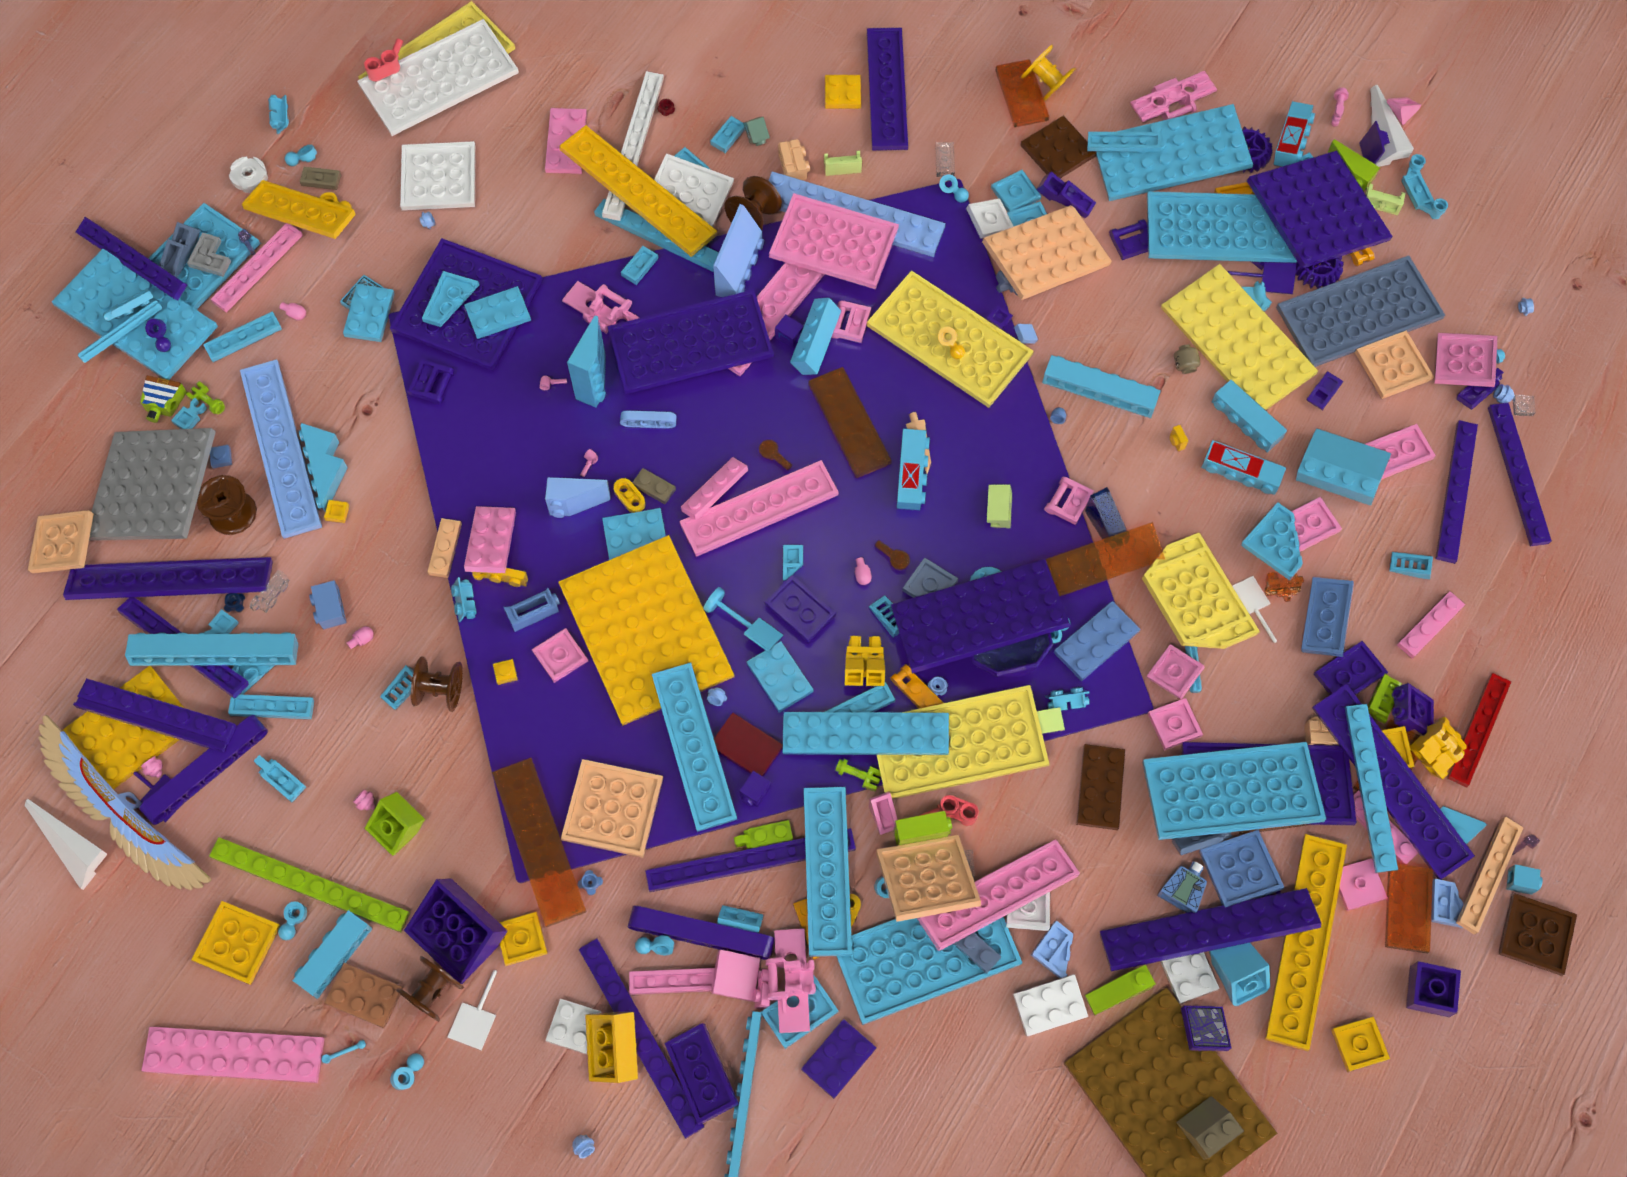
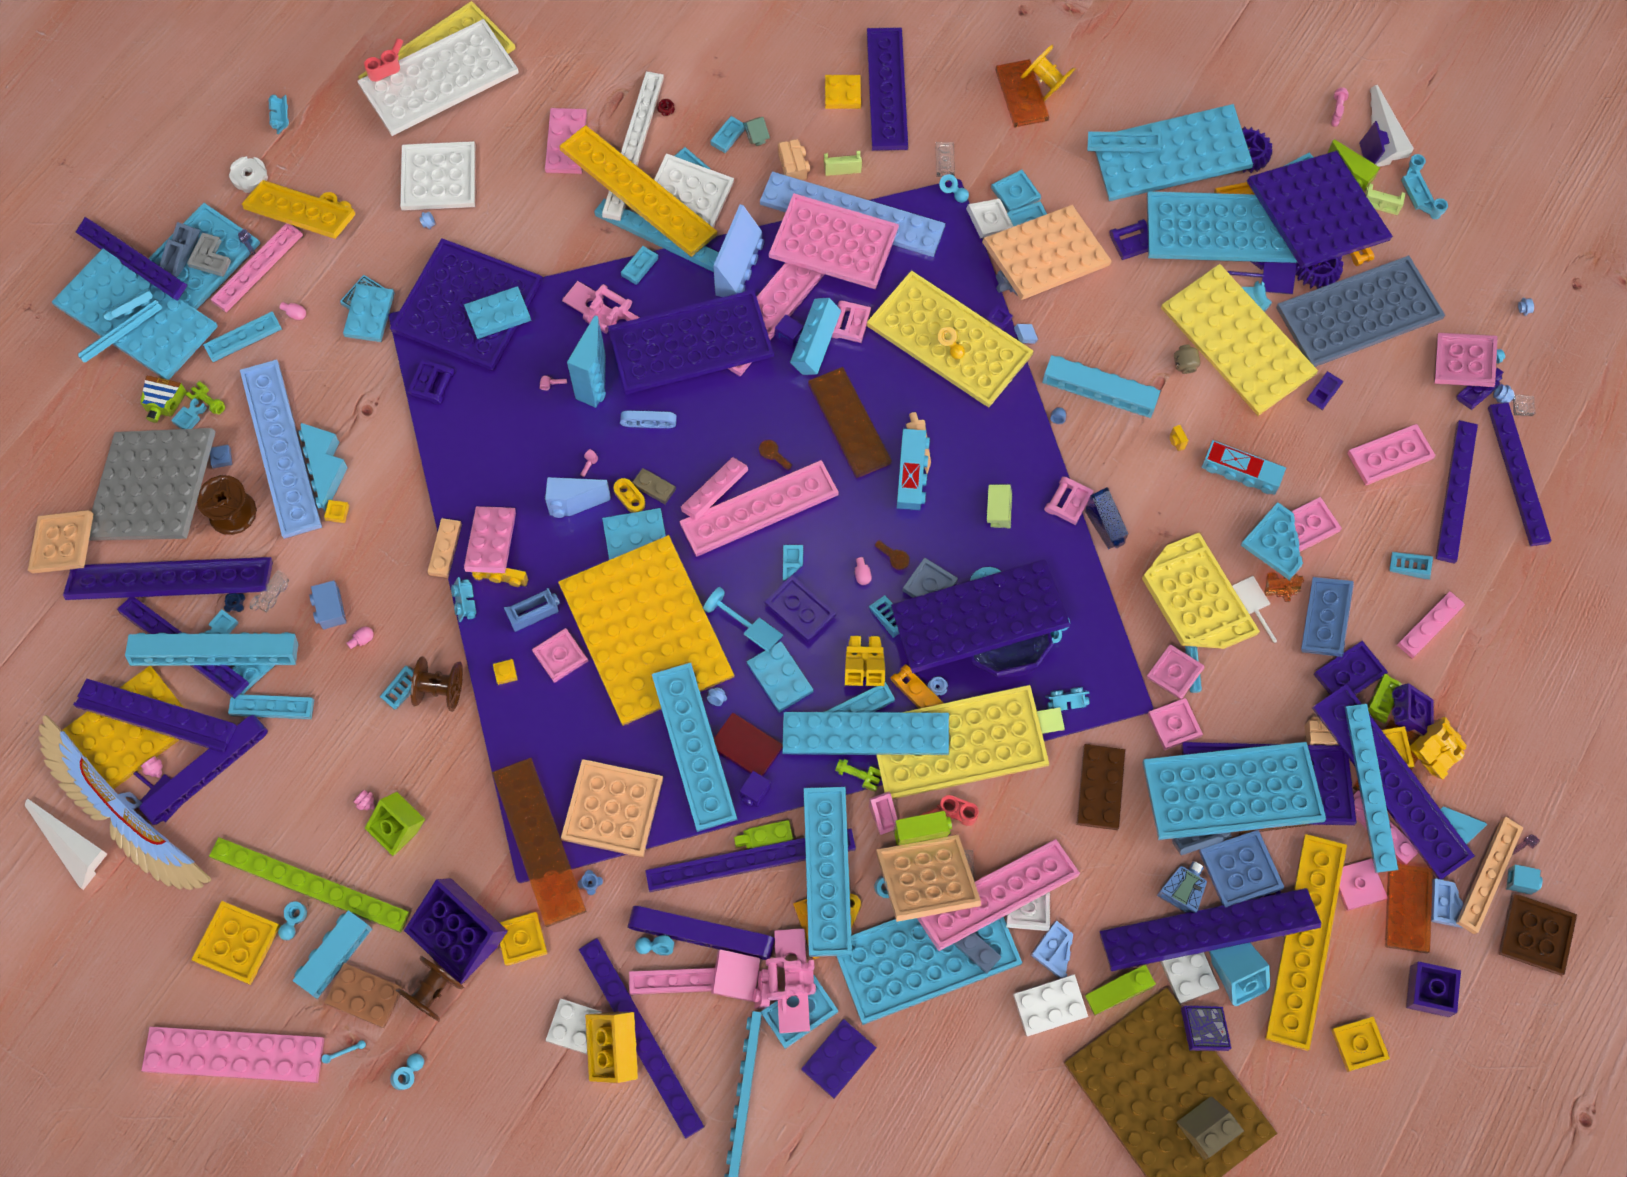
(162, 343): dark purple plate -> none
(280, 778): medium azure hinge -> none
(306, 154): medium azure plate -> none
(320, 178): dark tan plate -> none
(448, 297): medium azure wing -> none
(472, 1023): white piece -> none
(583, 1146): light blue plate -> none
(701, 1074): dark purple plate -> none
(740, 919): medium azure plate -> none
(758, 199): reddish brown piece -> none
(1058, 148): reddish brown plate -> none
(1065, 193): dark purple slope -> none
(1096, 641): medium blue plate -> none
(1105, 559): clear orange plate -> none
(1171, 92): bright pink piece -> none
(1248, 416): medium azure brick -> none
(1294, 134): medium azure brick -> none
(1343, 466): medium azure slope -> none
(1394, 364): light nougat plate -> none
(1403, 108): bright pink slope -> none
(1480, 729): red plate -> none

